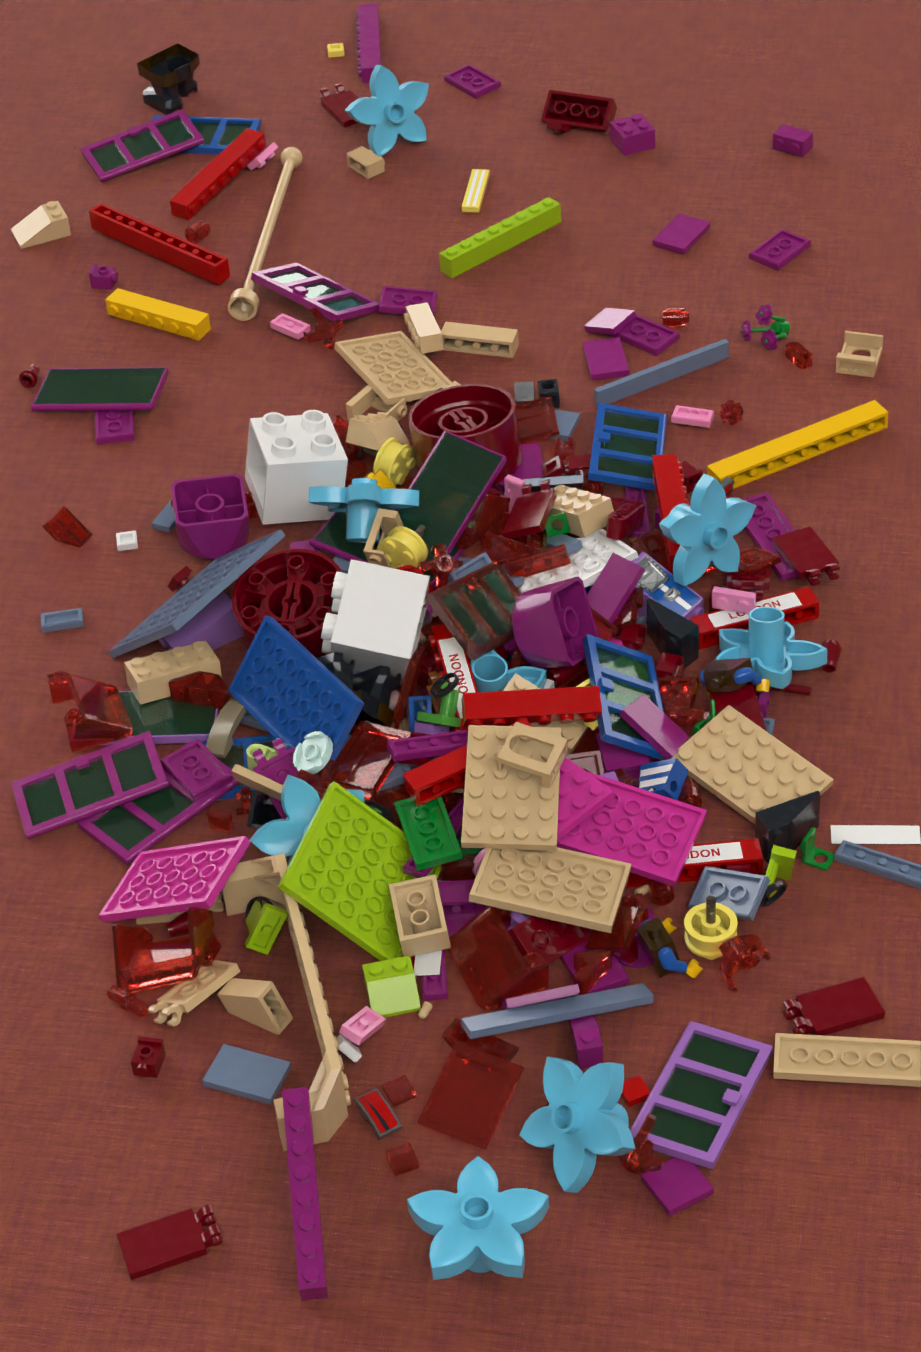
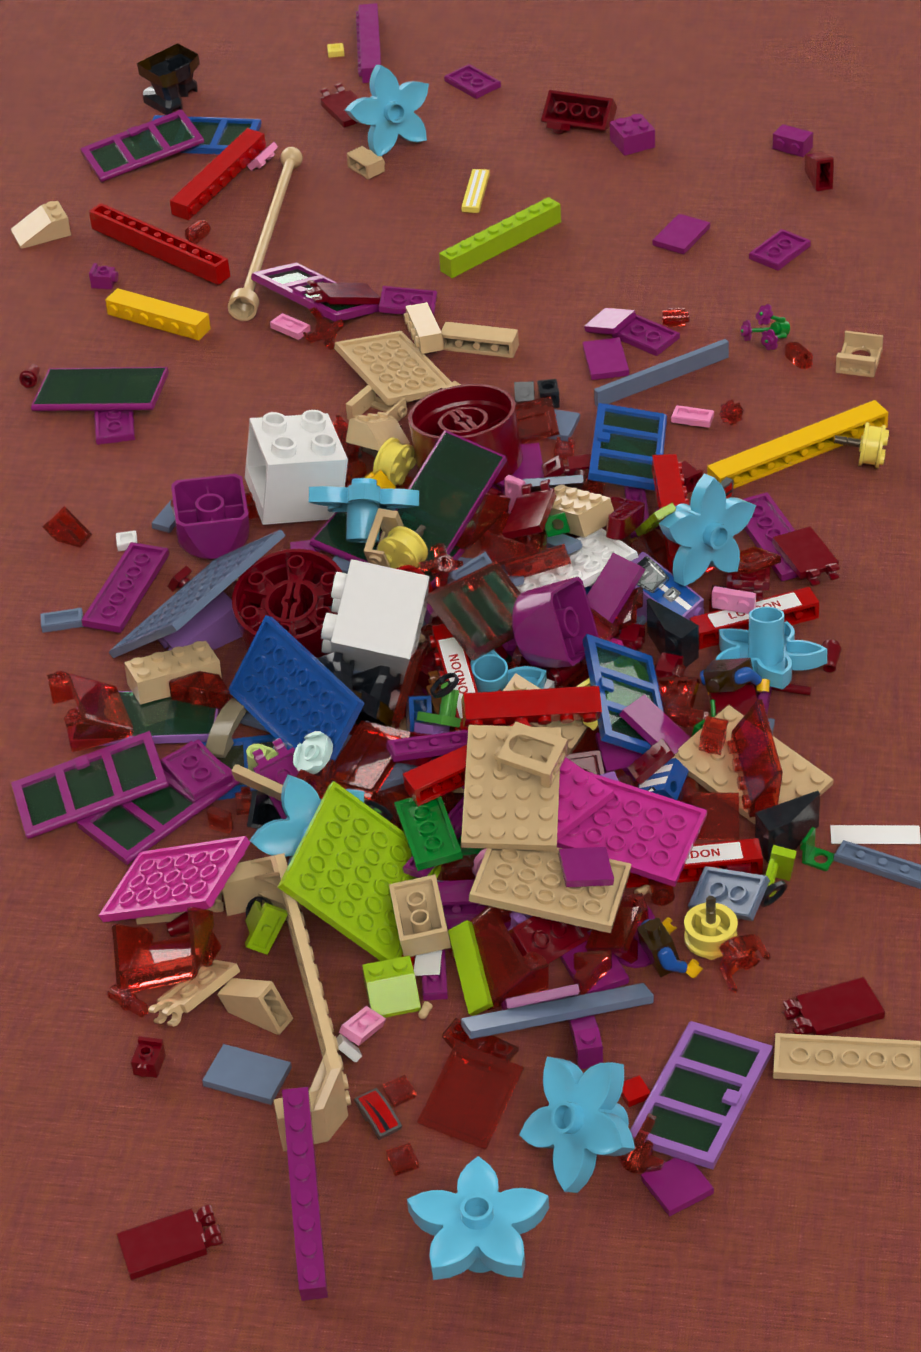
(125, 587): none -> magenta plate
(343, 293): none -> dark red tile
(470, 968): none -> lime tile
(586, 867): none -> magenta tile
(651, 761): none -> dark red plate
(654, 520): none -> lime tile
(713, 735): none -> clear red brick
(721, 817): none -> clear red tile
(756, 760): none -> clear red slope
(820, 170): none -> dark red slope
(869, 445): none -> light yellow wheel

